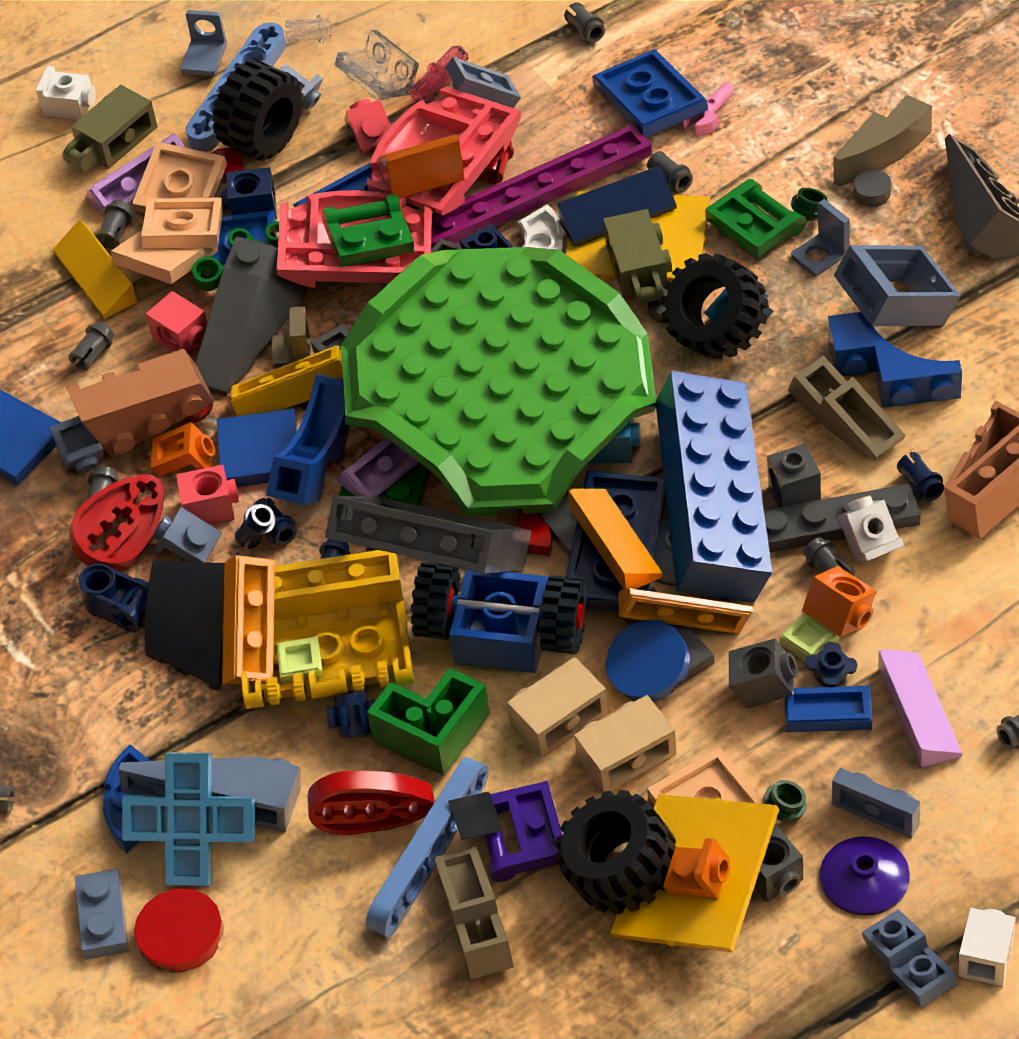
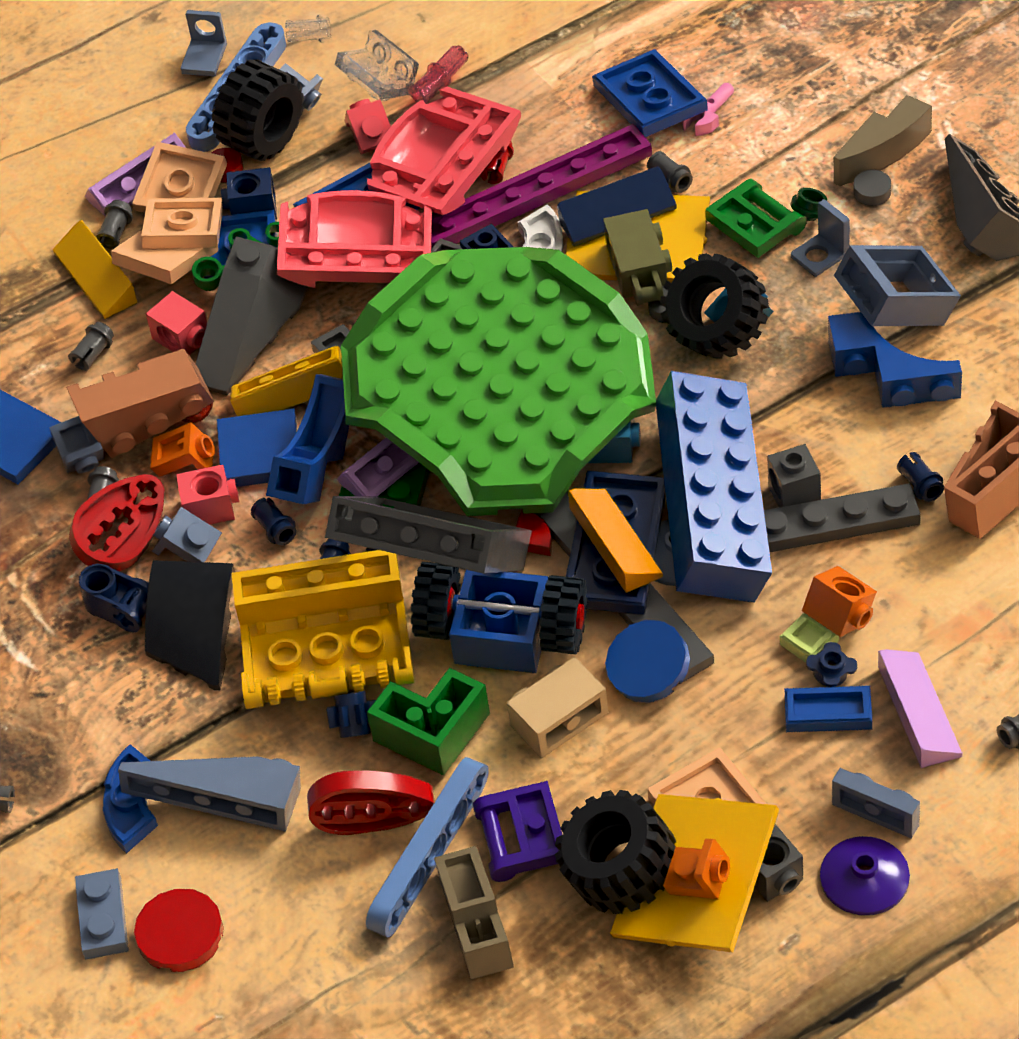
(65, 94): white brick -> none
(110, 129): olive brick -> none
(188, 818): dark azure plate -> none
(248, 619): light orange slope -> none
(257, 522): dark blue pin -> none
(294, 342): dark tan bracket -> none
(299, 657): yellowish green tile -> none
(368, 240): green plate -> none
(422, 166): orange slope -> none
(475, 815): black sticker -> none
(482, 82): sand blue plate -> none
(589, 27): dark grey pin -> none
(625, 743): tan brick -> none
(683, 610): light orange slope -> none
(762, 673): dark grey brick -> none
(789, 799): dark green plate -> none
(820, 554): dark grey pin -> none
(845, 409): dark tan slope -> none
(862, 543): white brick -> none
(908, 959): sand blue slope -> none
(986, 946): white brick -> none

